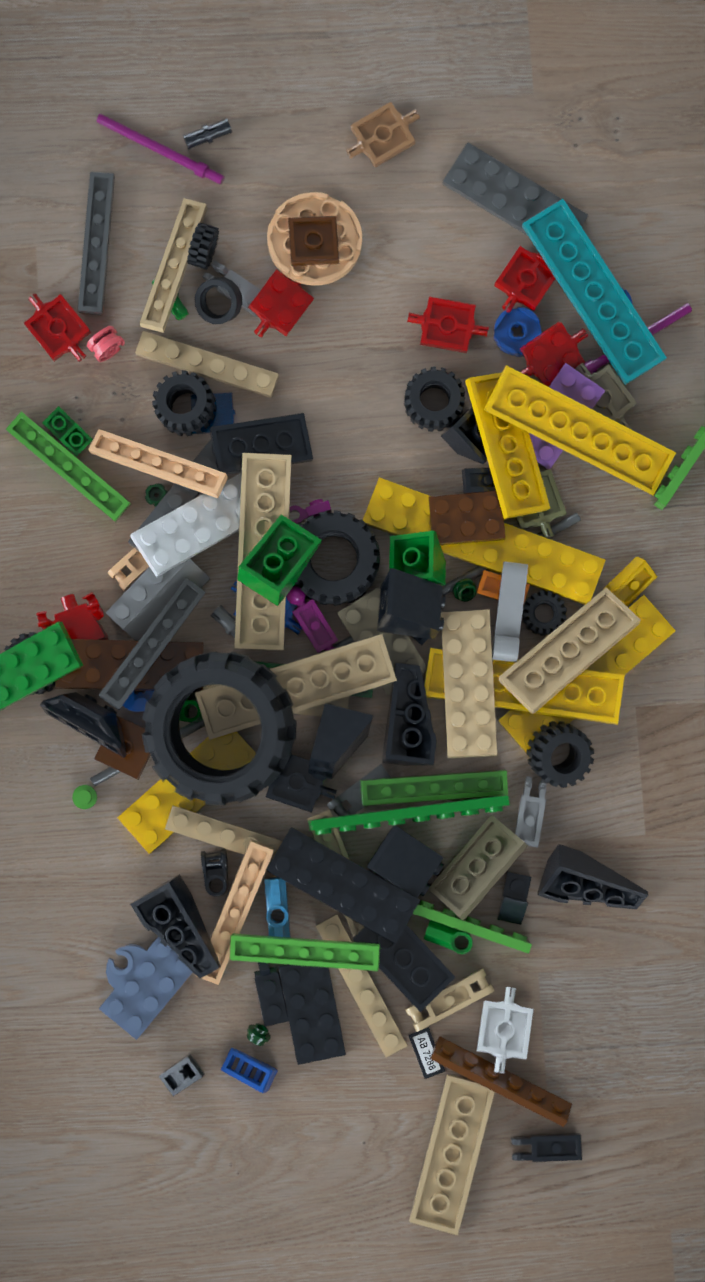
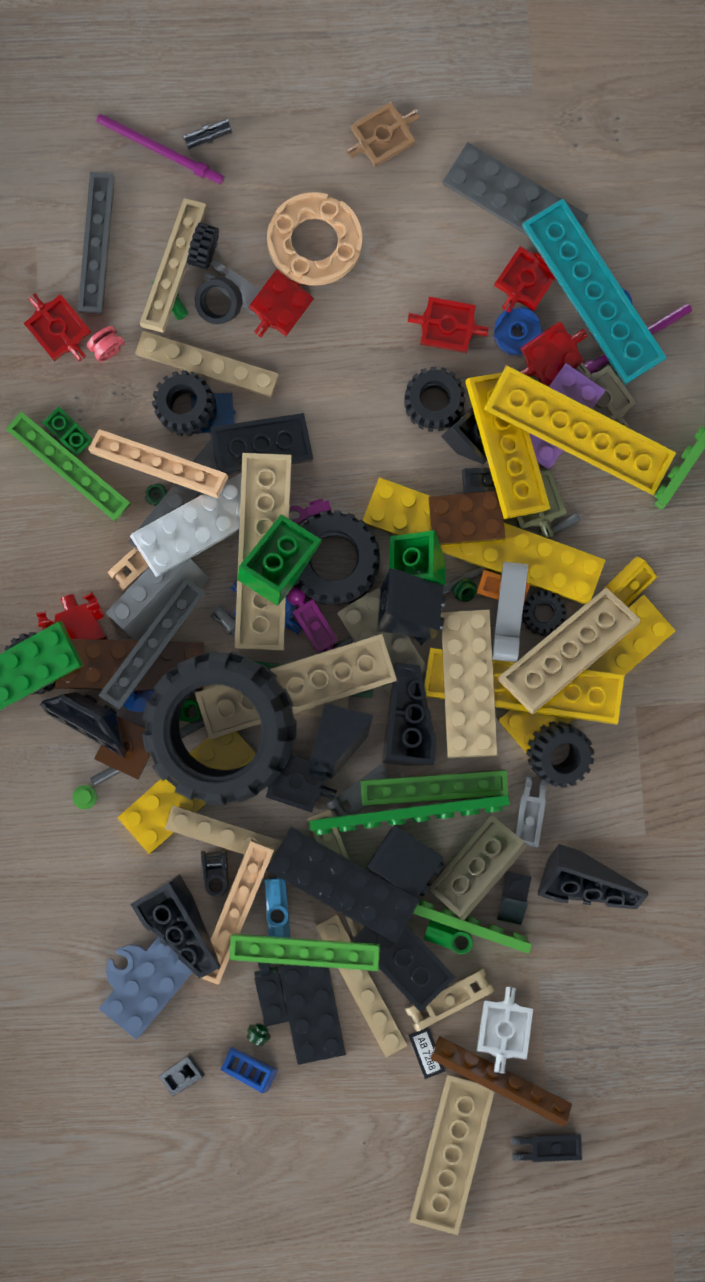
(313, 240): reddish brown plate -> none

